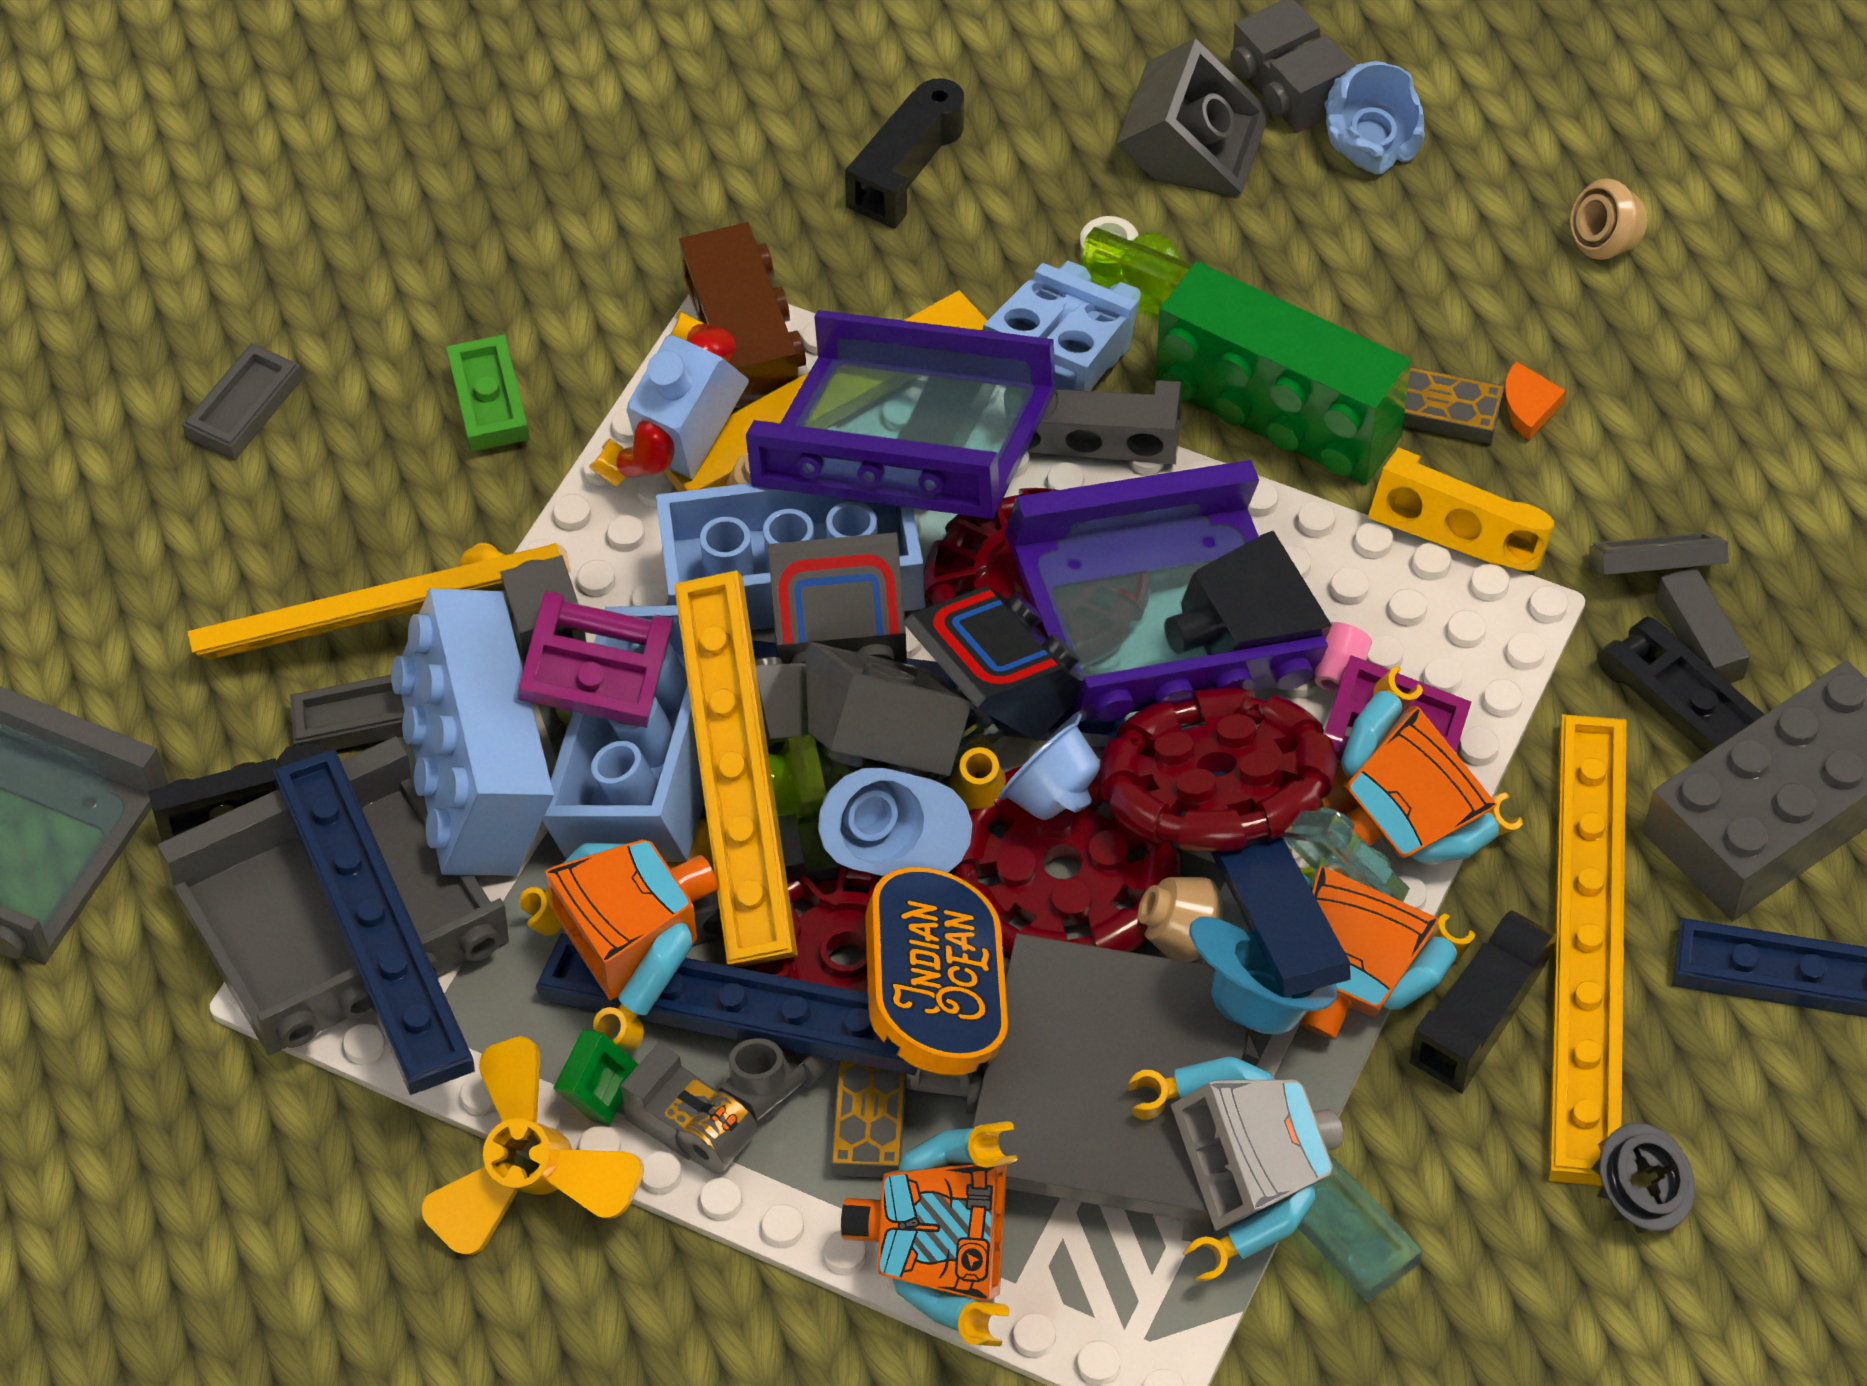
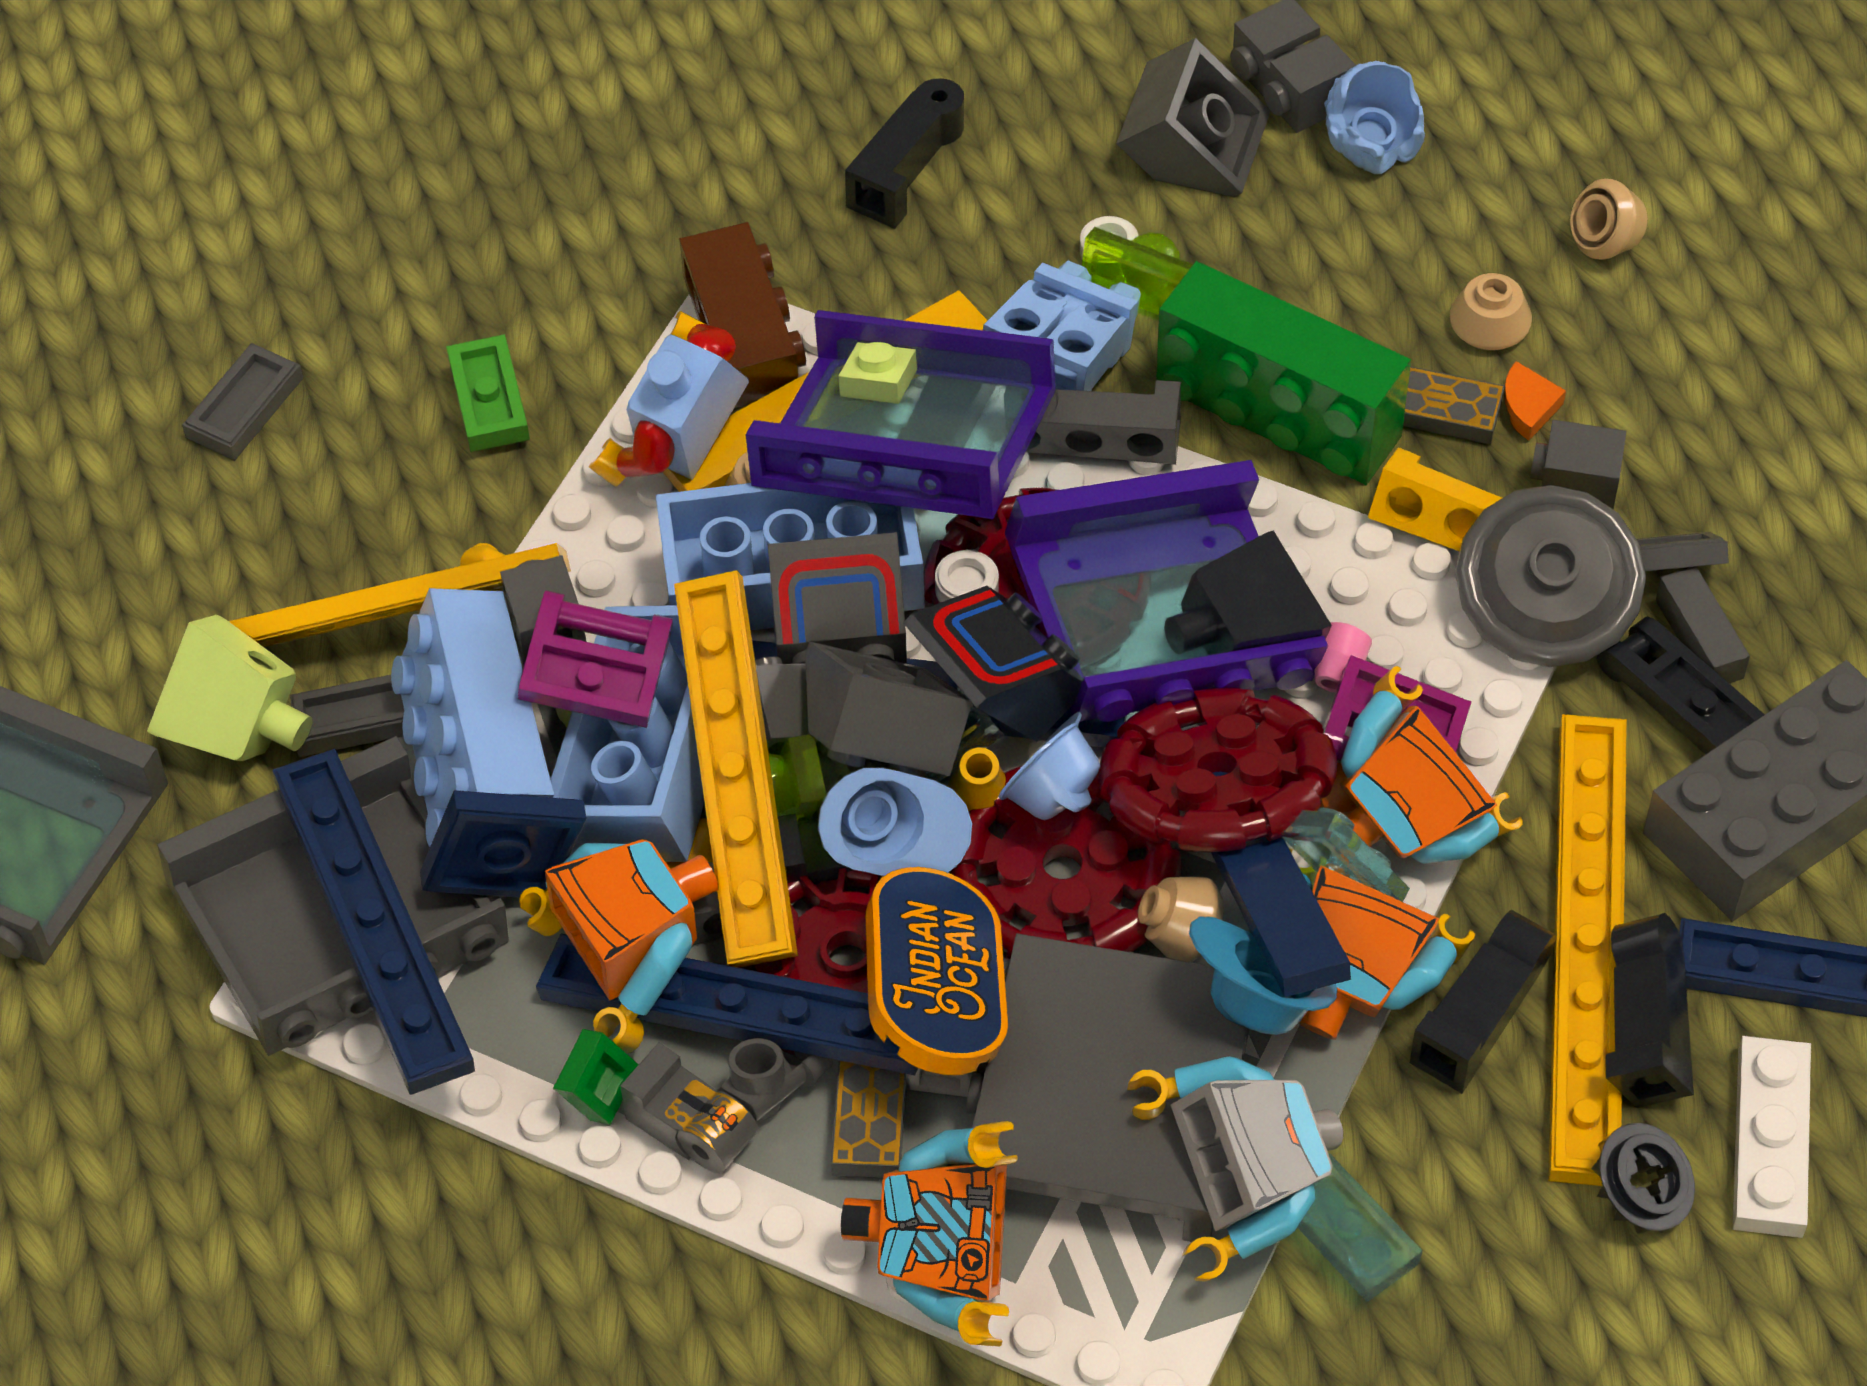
(199, 800): black hinge -> none
(228, 695): none -> yellowish green torso
(474, 1205): yellow piece -> none
(500, 843): none -> dark blue tile
(877, 372): none -> yellowish green plate
(963, 573): none -> white tile
(1491, 313): none -> tan cone
(1550, 576): none -> dark grey piece
(1581, 459): none -> dark grey brick
(1650, 1012): none -> black leg
(1772, 1137): none -> white plate

